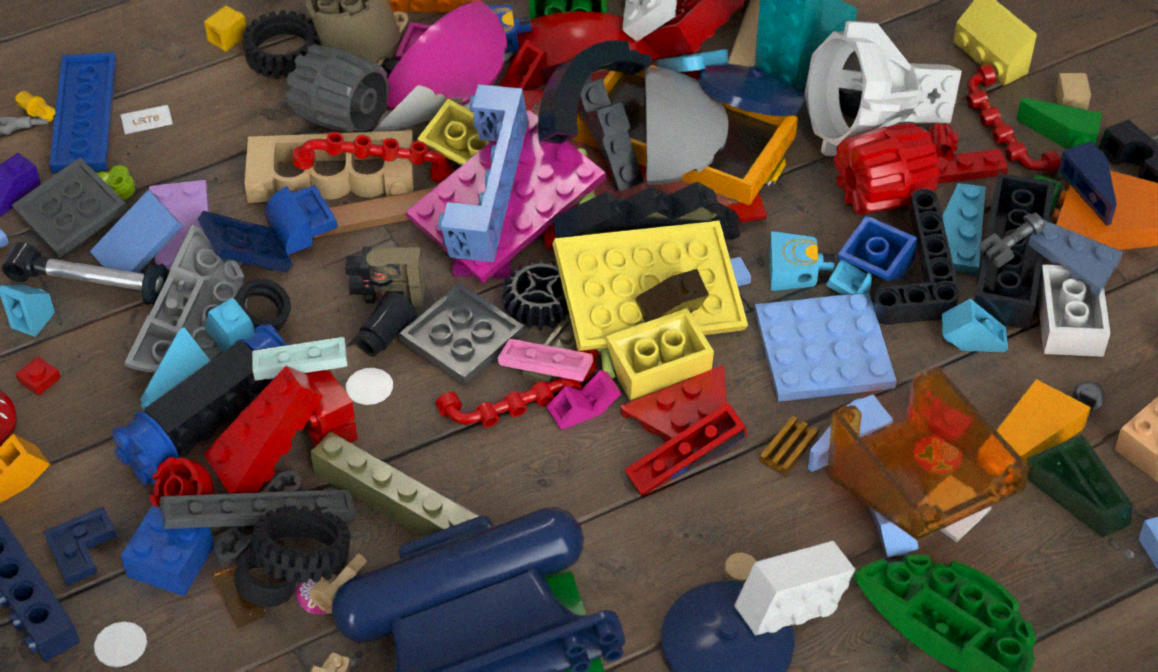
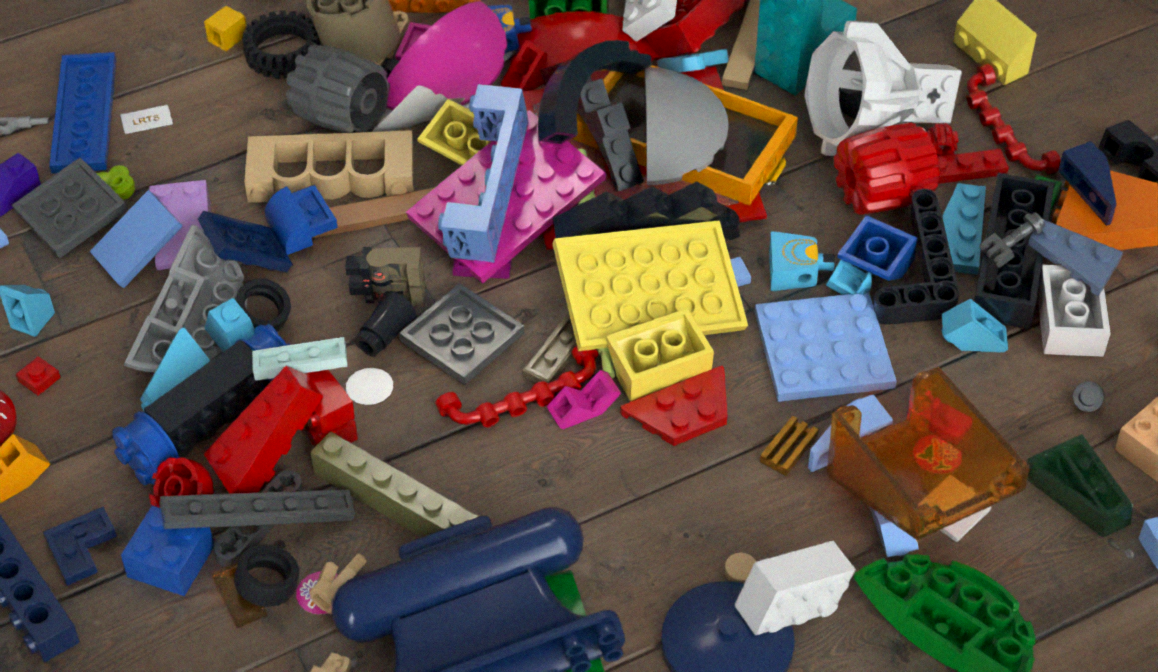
(27, 262): piece -> none
(35, 106): yellow axle -> none
(120, 644): white sticker -> none
(300, 563): black tyre -> none
(304, 155): red bar -> none
(540, 302): black gear -> none
(545, 359): bright pink tile -> none
(673, 295): dark brown slope -> none
(688, 449): red slope -> none
(751, 89): dark blue dish -> none
(1043, 420): light orange slope -> none
(1060, 123): green slope -> none
(1073, 90): tan brick -> none

